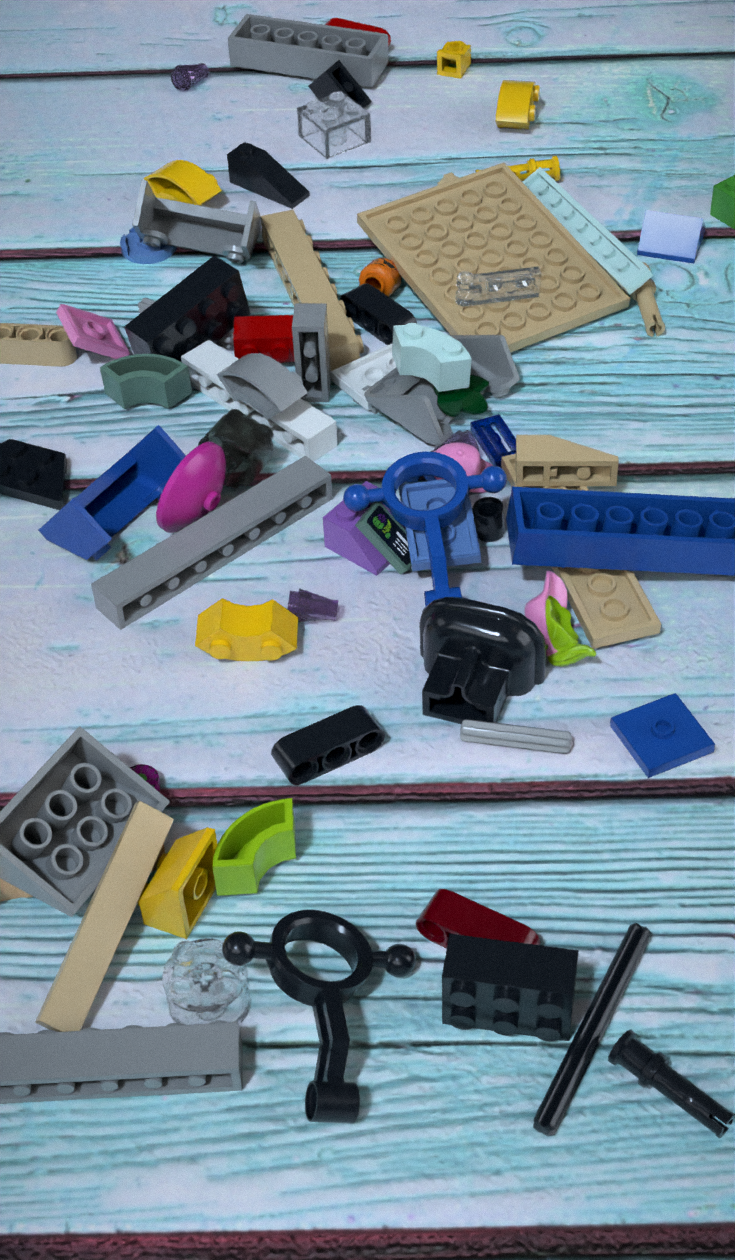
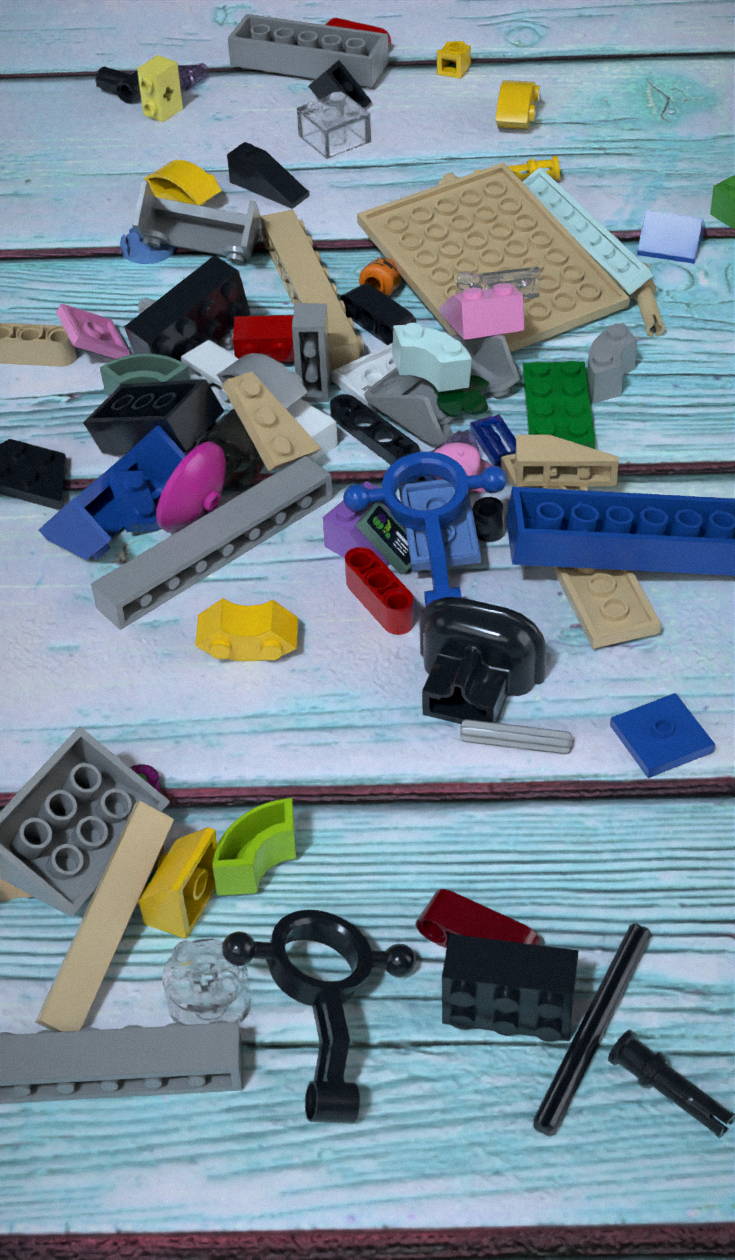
(119, 83): none -> black piece
(134, 409): none -> black brick
(134, 501): none -> blue plate
(160, 88): none -> light yellow brick
(268, 423): none -> tan wing
(311, 606): clear purple cone -> none
(327, 744): black beam -> none
(368, 435): none -> black beam
(379, 590): none -> red beam
(485, 312): none -> bright pink slope
(554, 621): hair -> none
(558, 401): none -> green plate
(609, 360): none -> light grey brick

